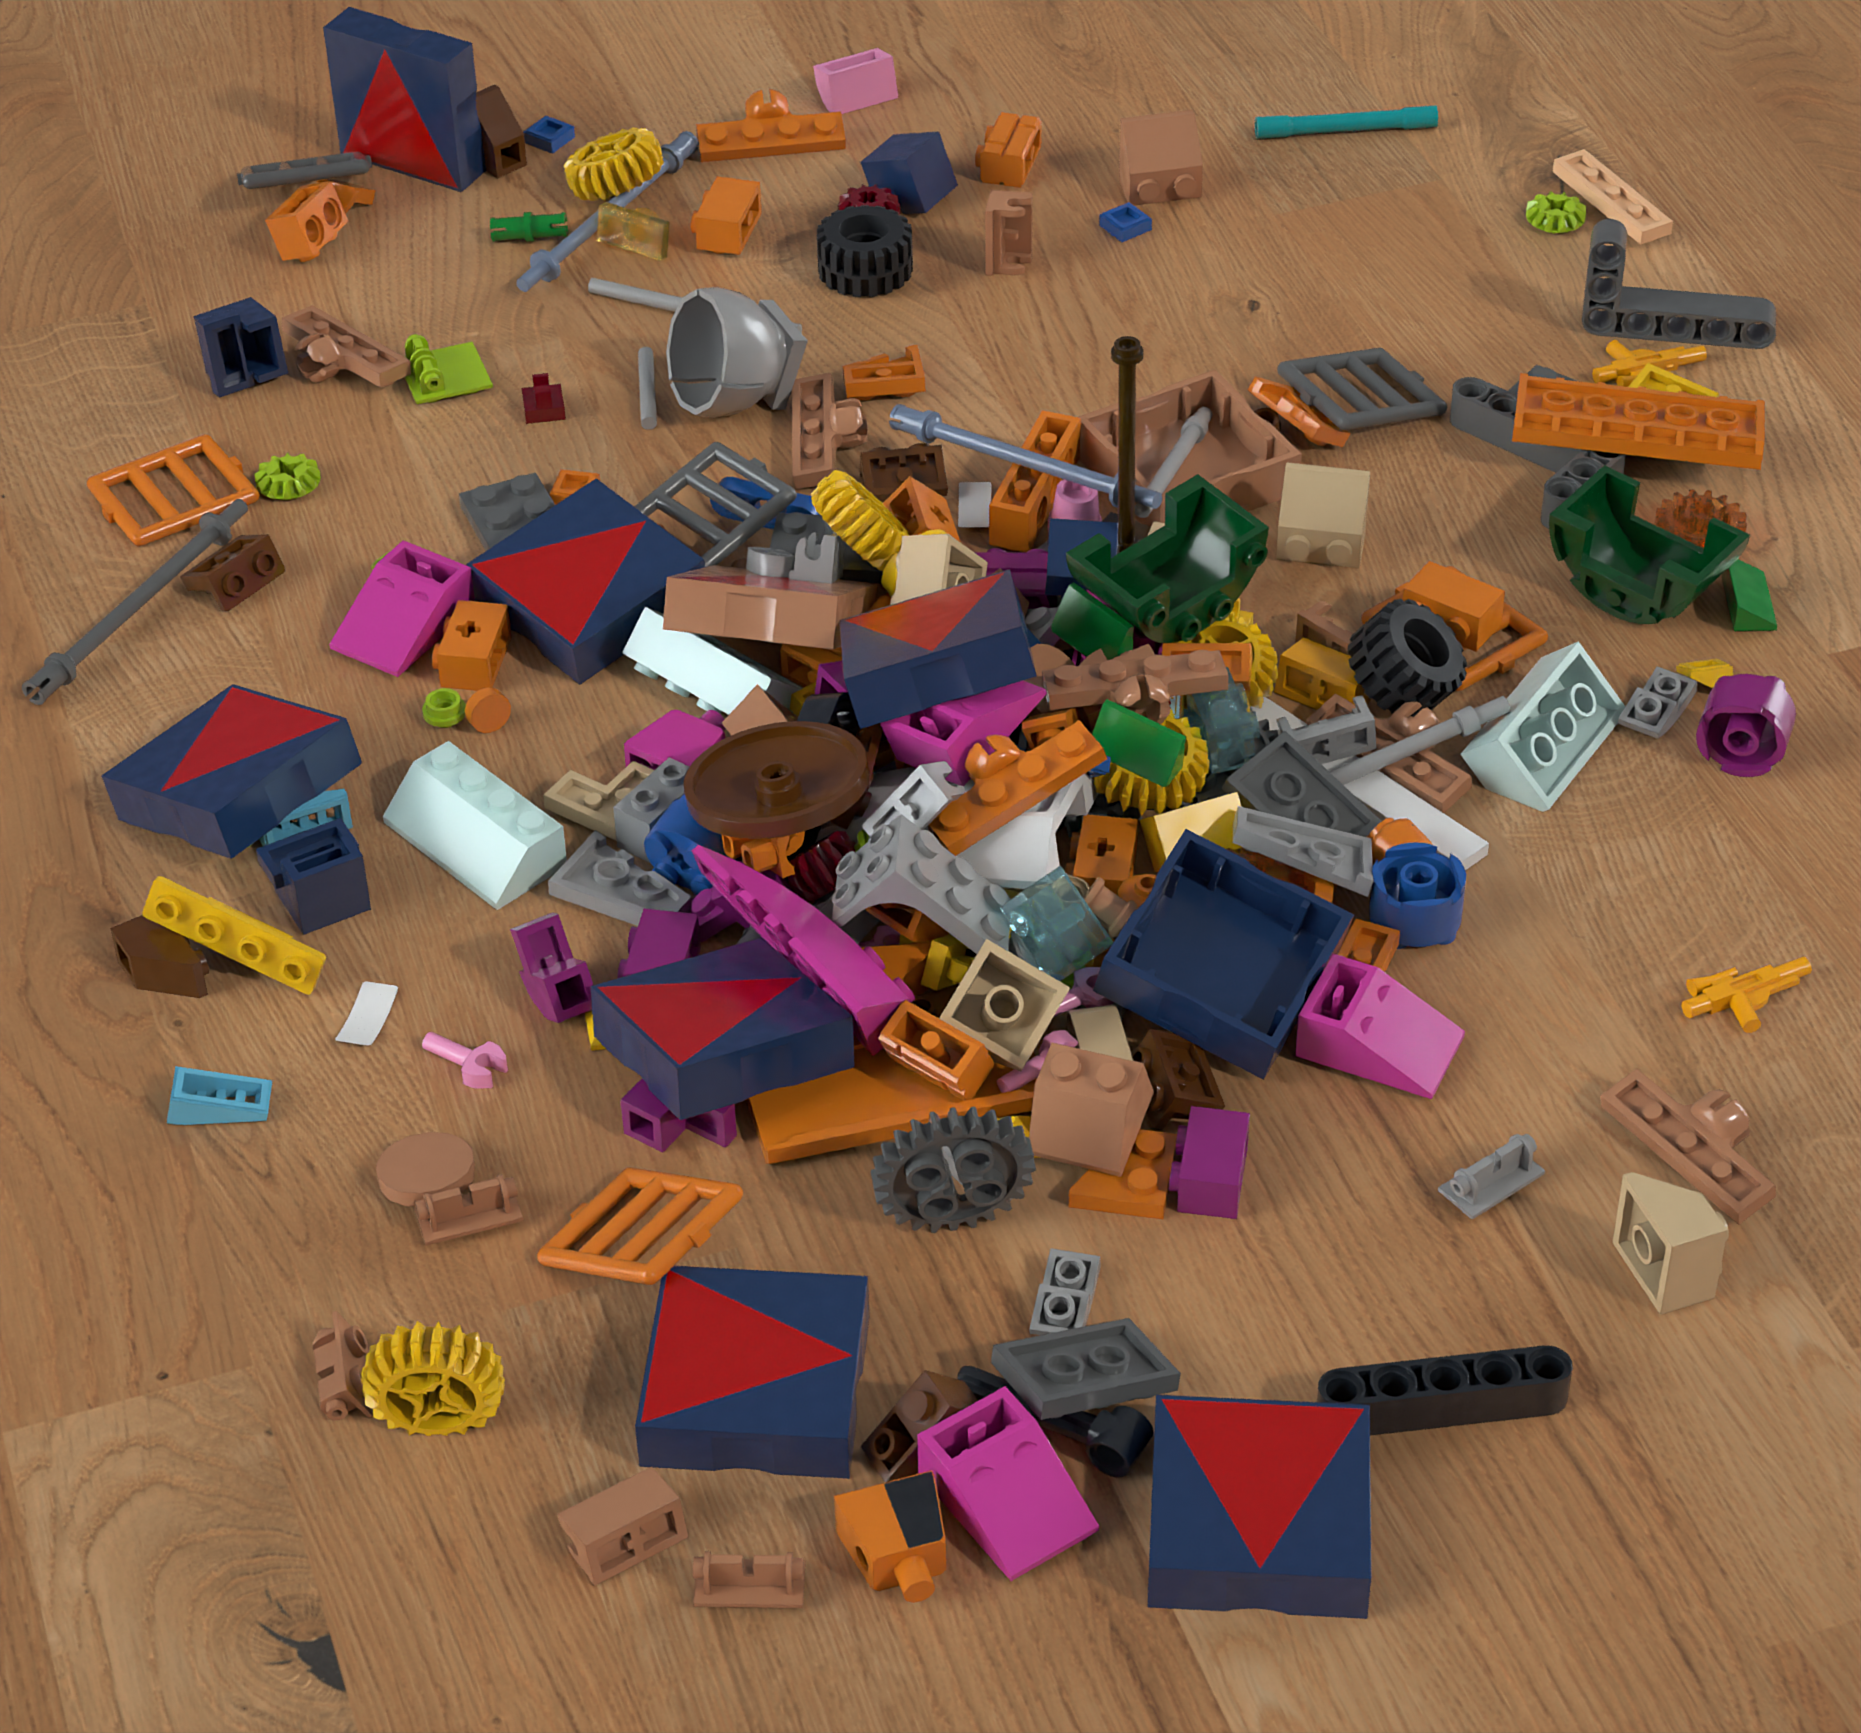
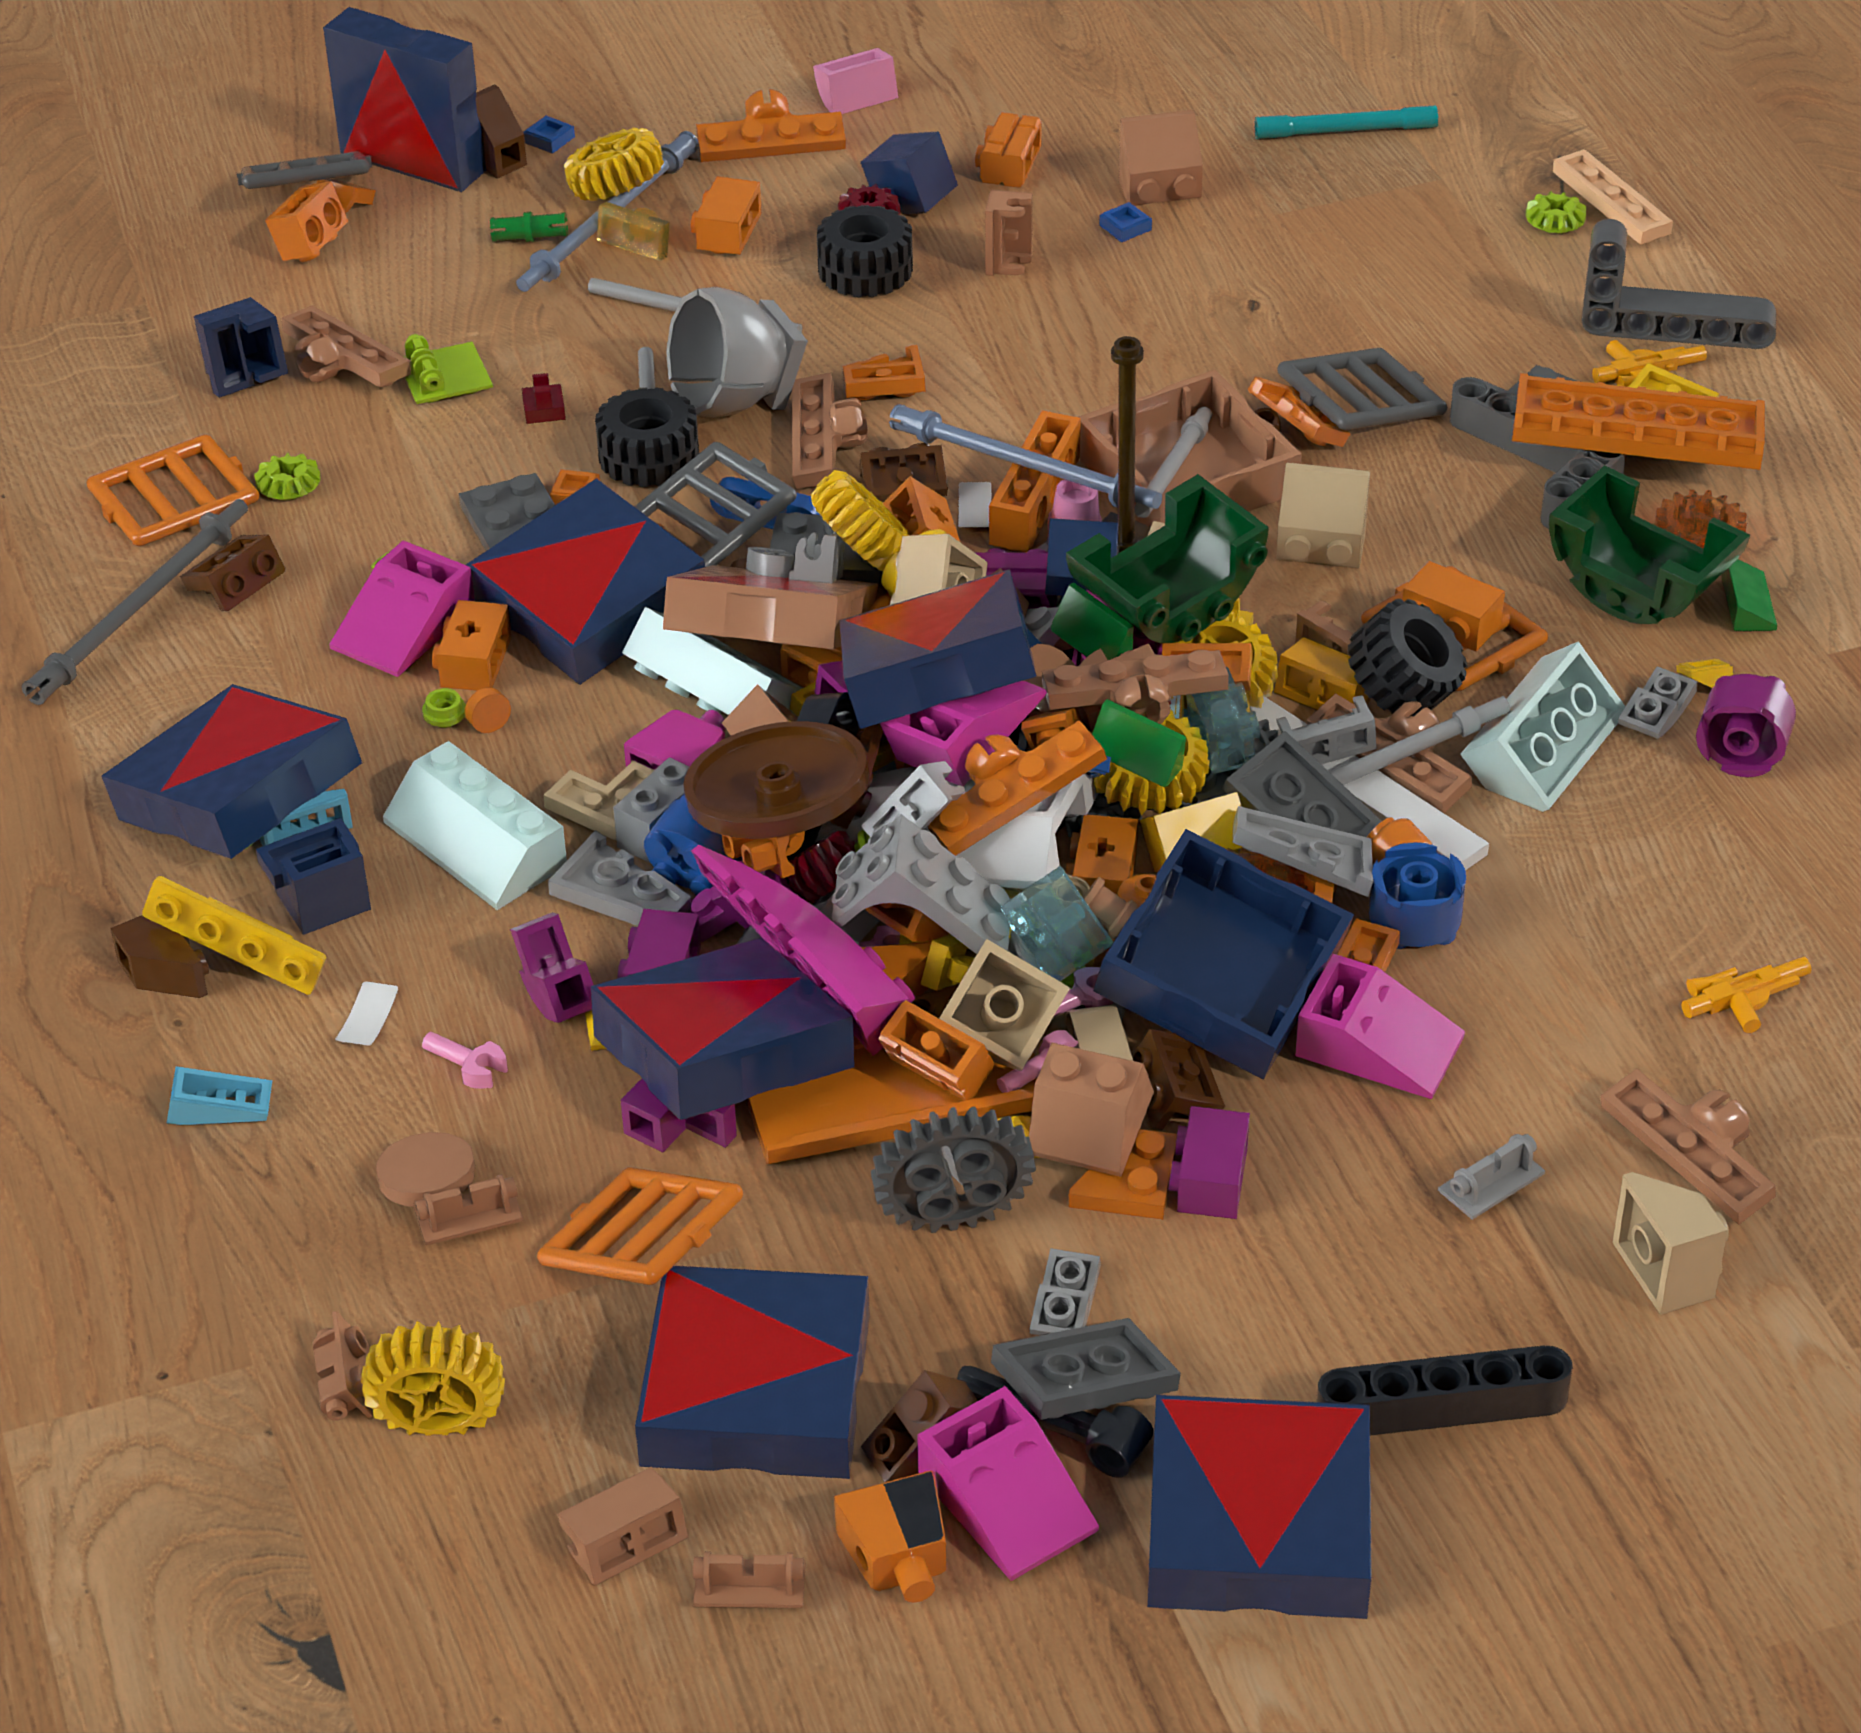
(646, 435): none -> black tyre

